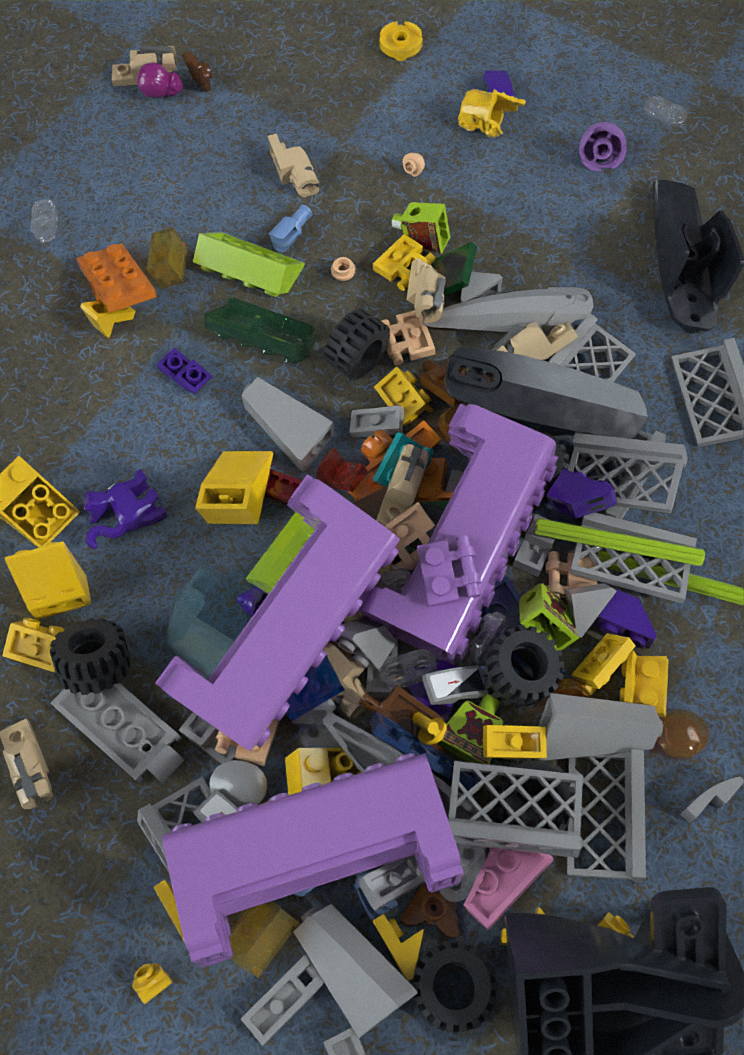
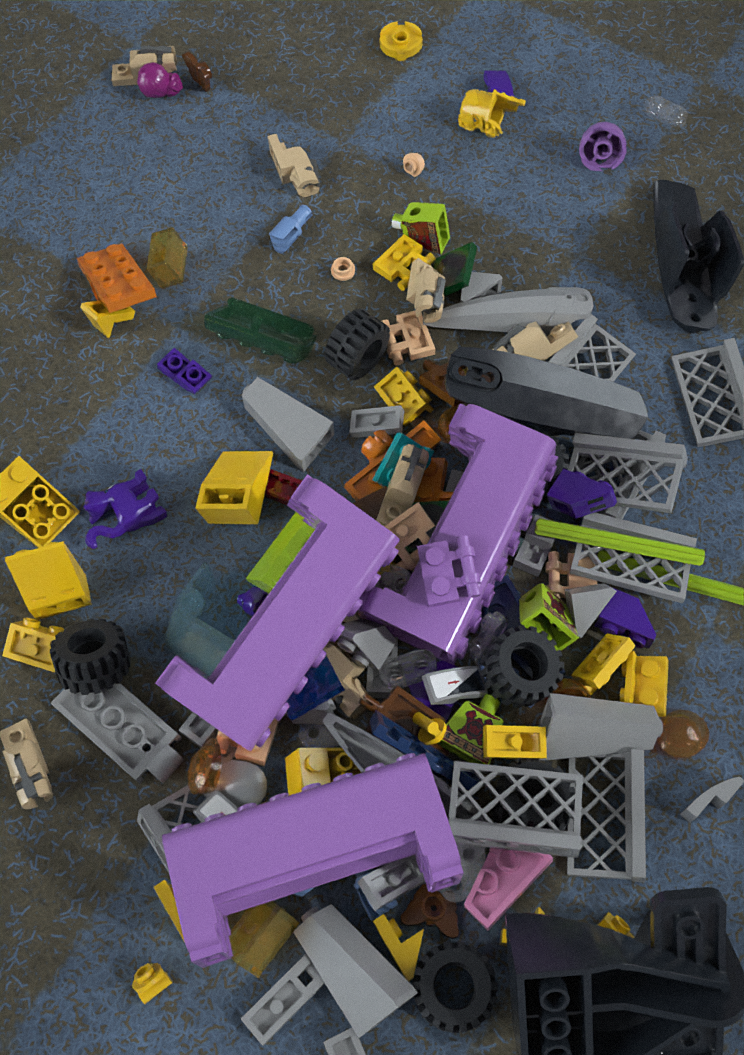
(43, 224): clear plate -> none
(205, 768): none -> clear orange hat
(246, 262): lime slope -> none
(339, 473): clear red slope -> none

